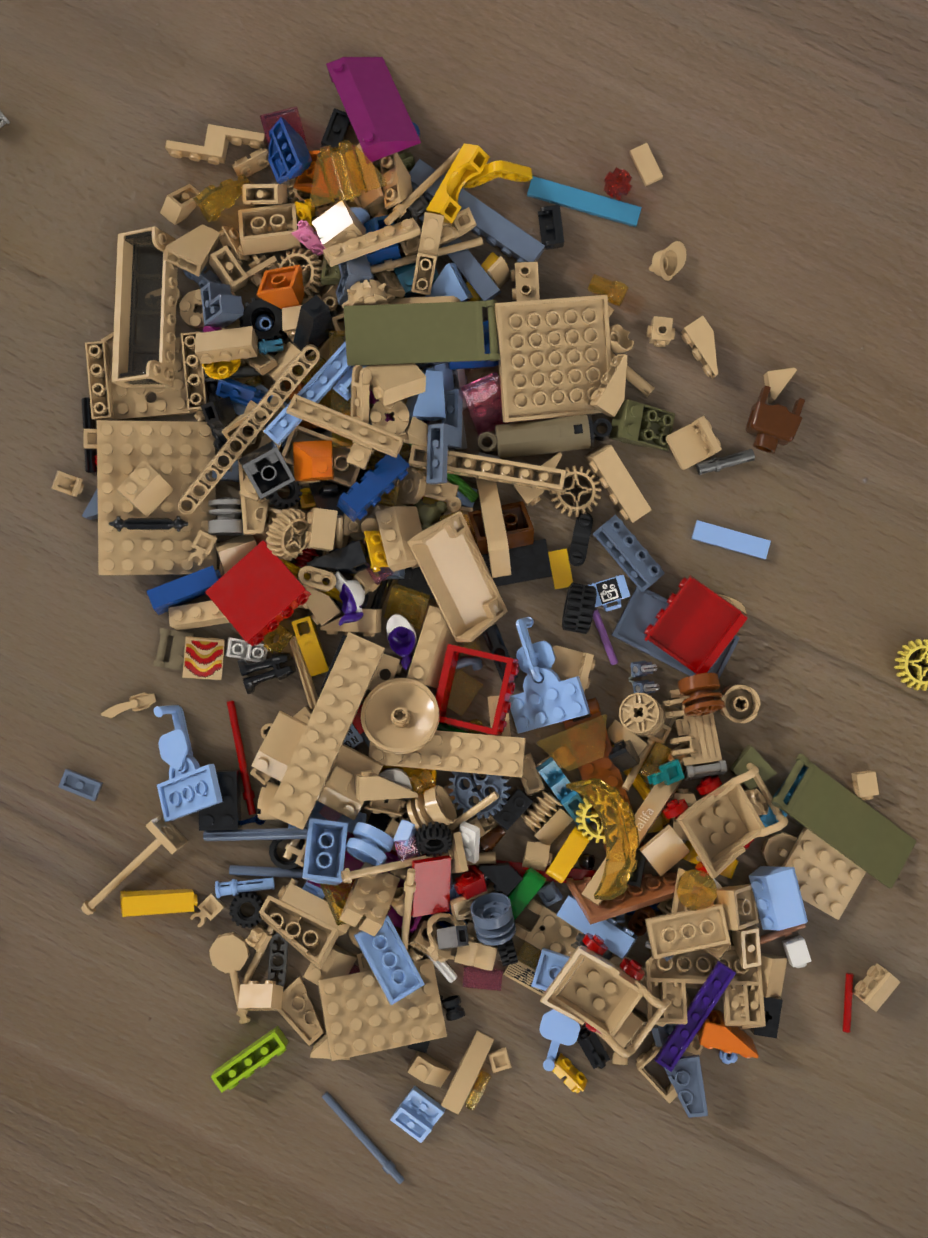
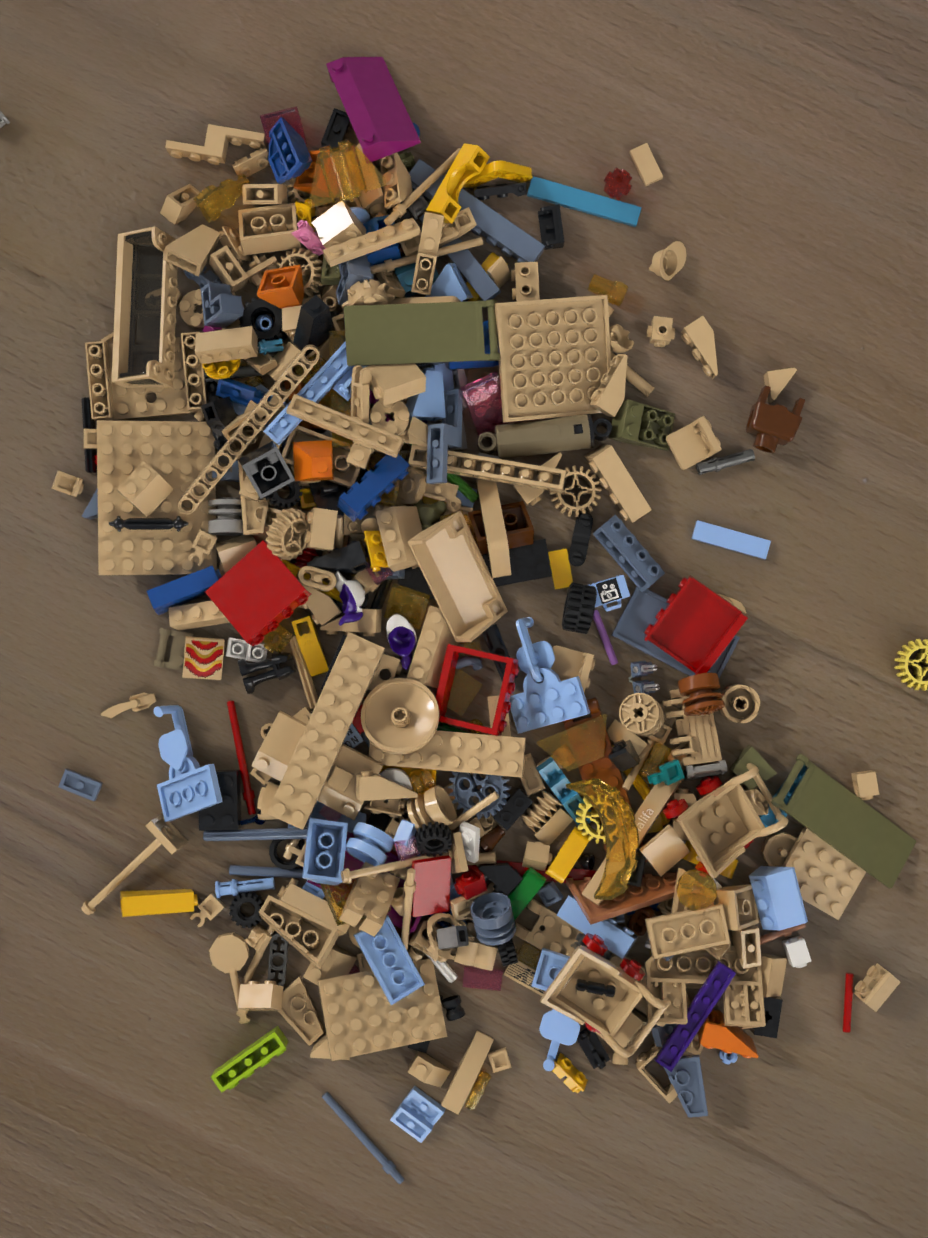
(500, 190): none -> black hinge
(595, 988): none -> black axle

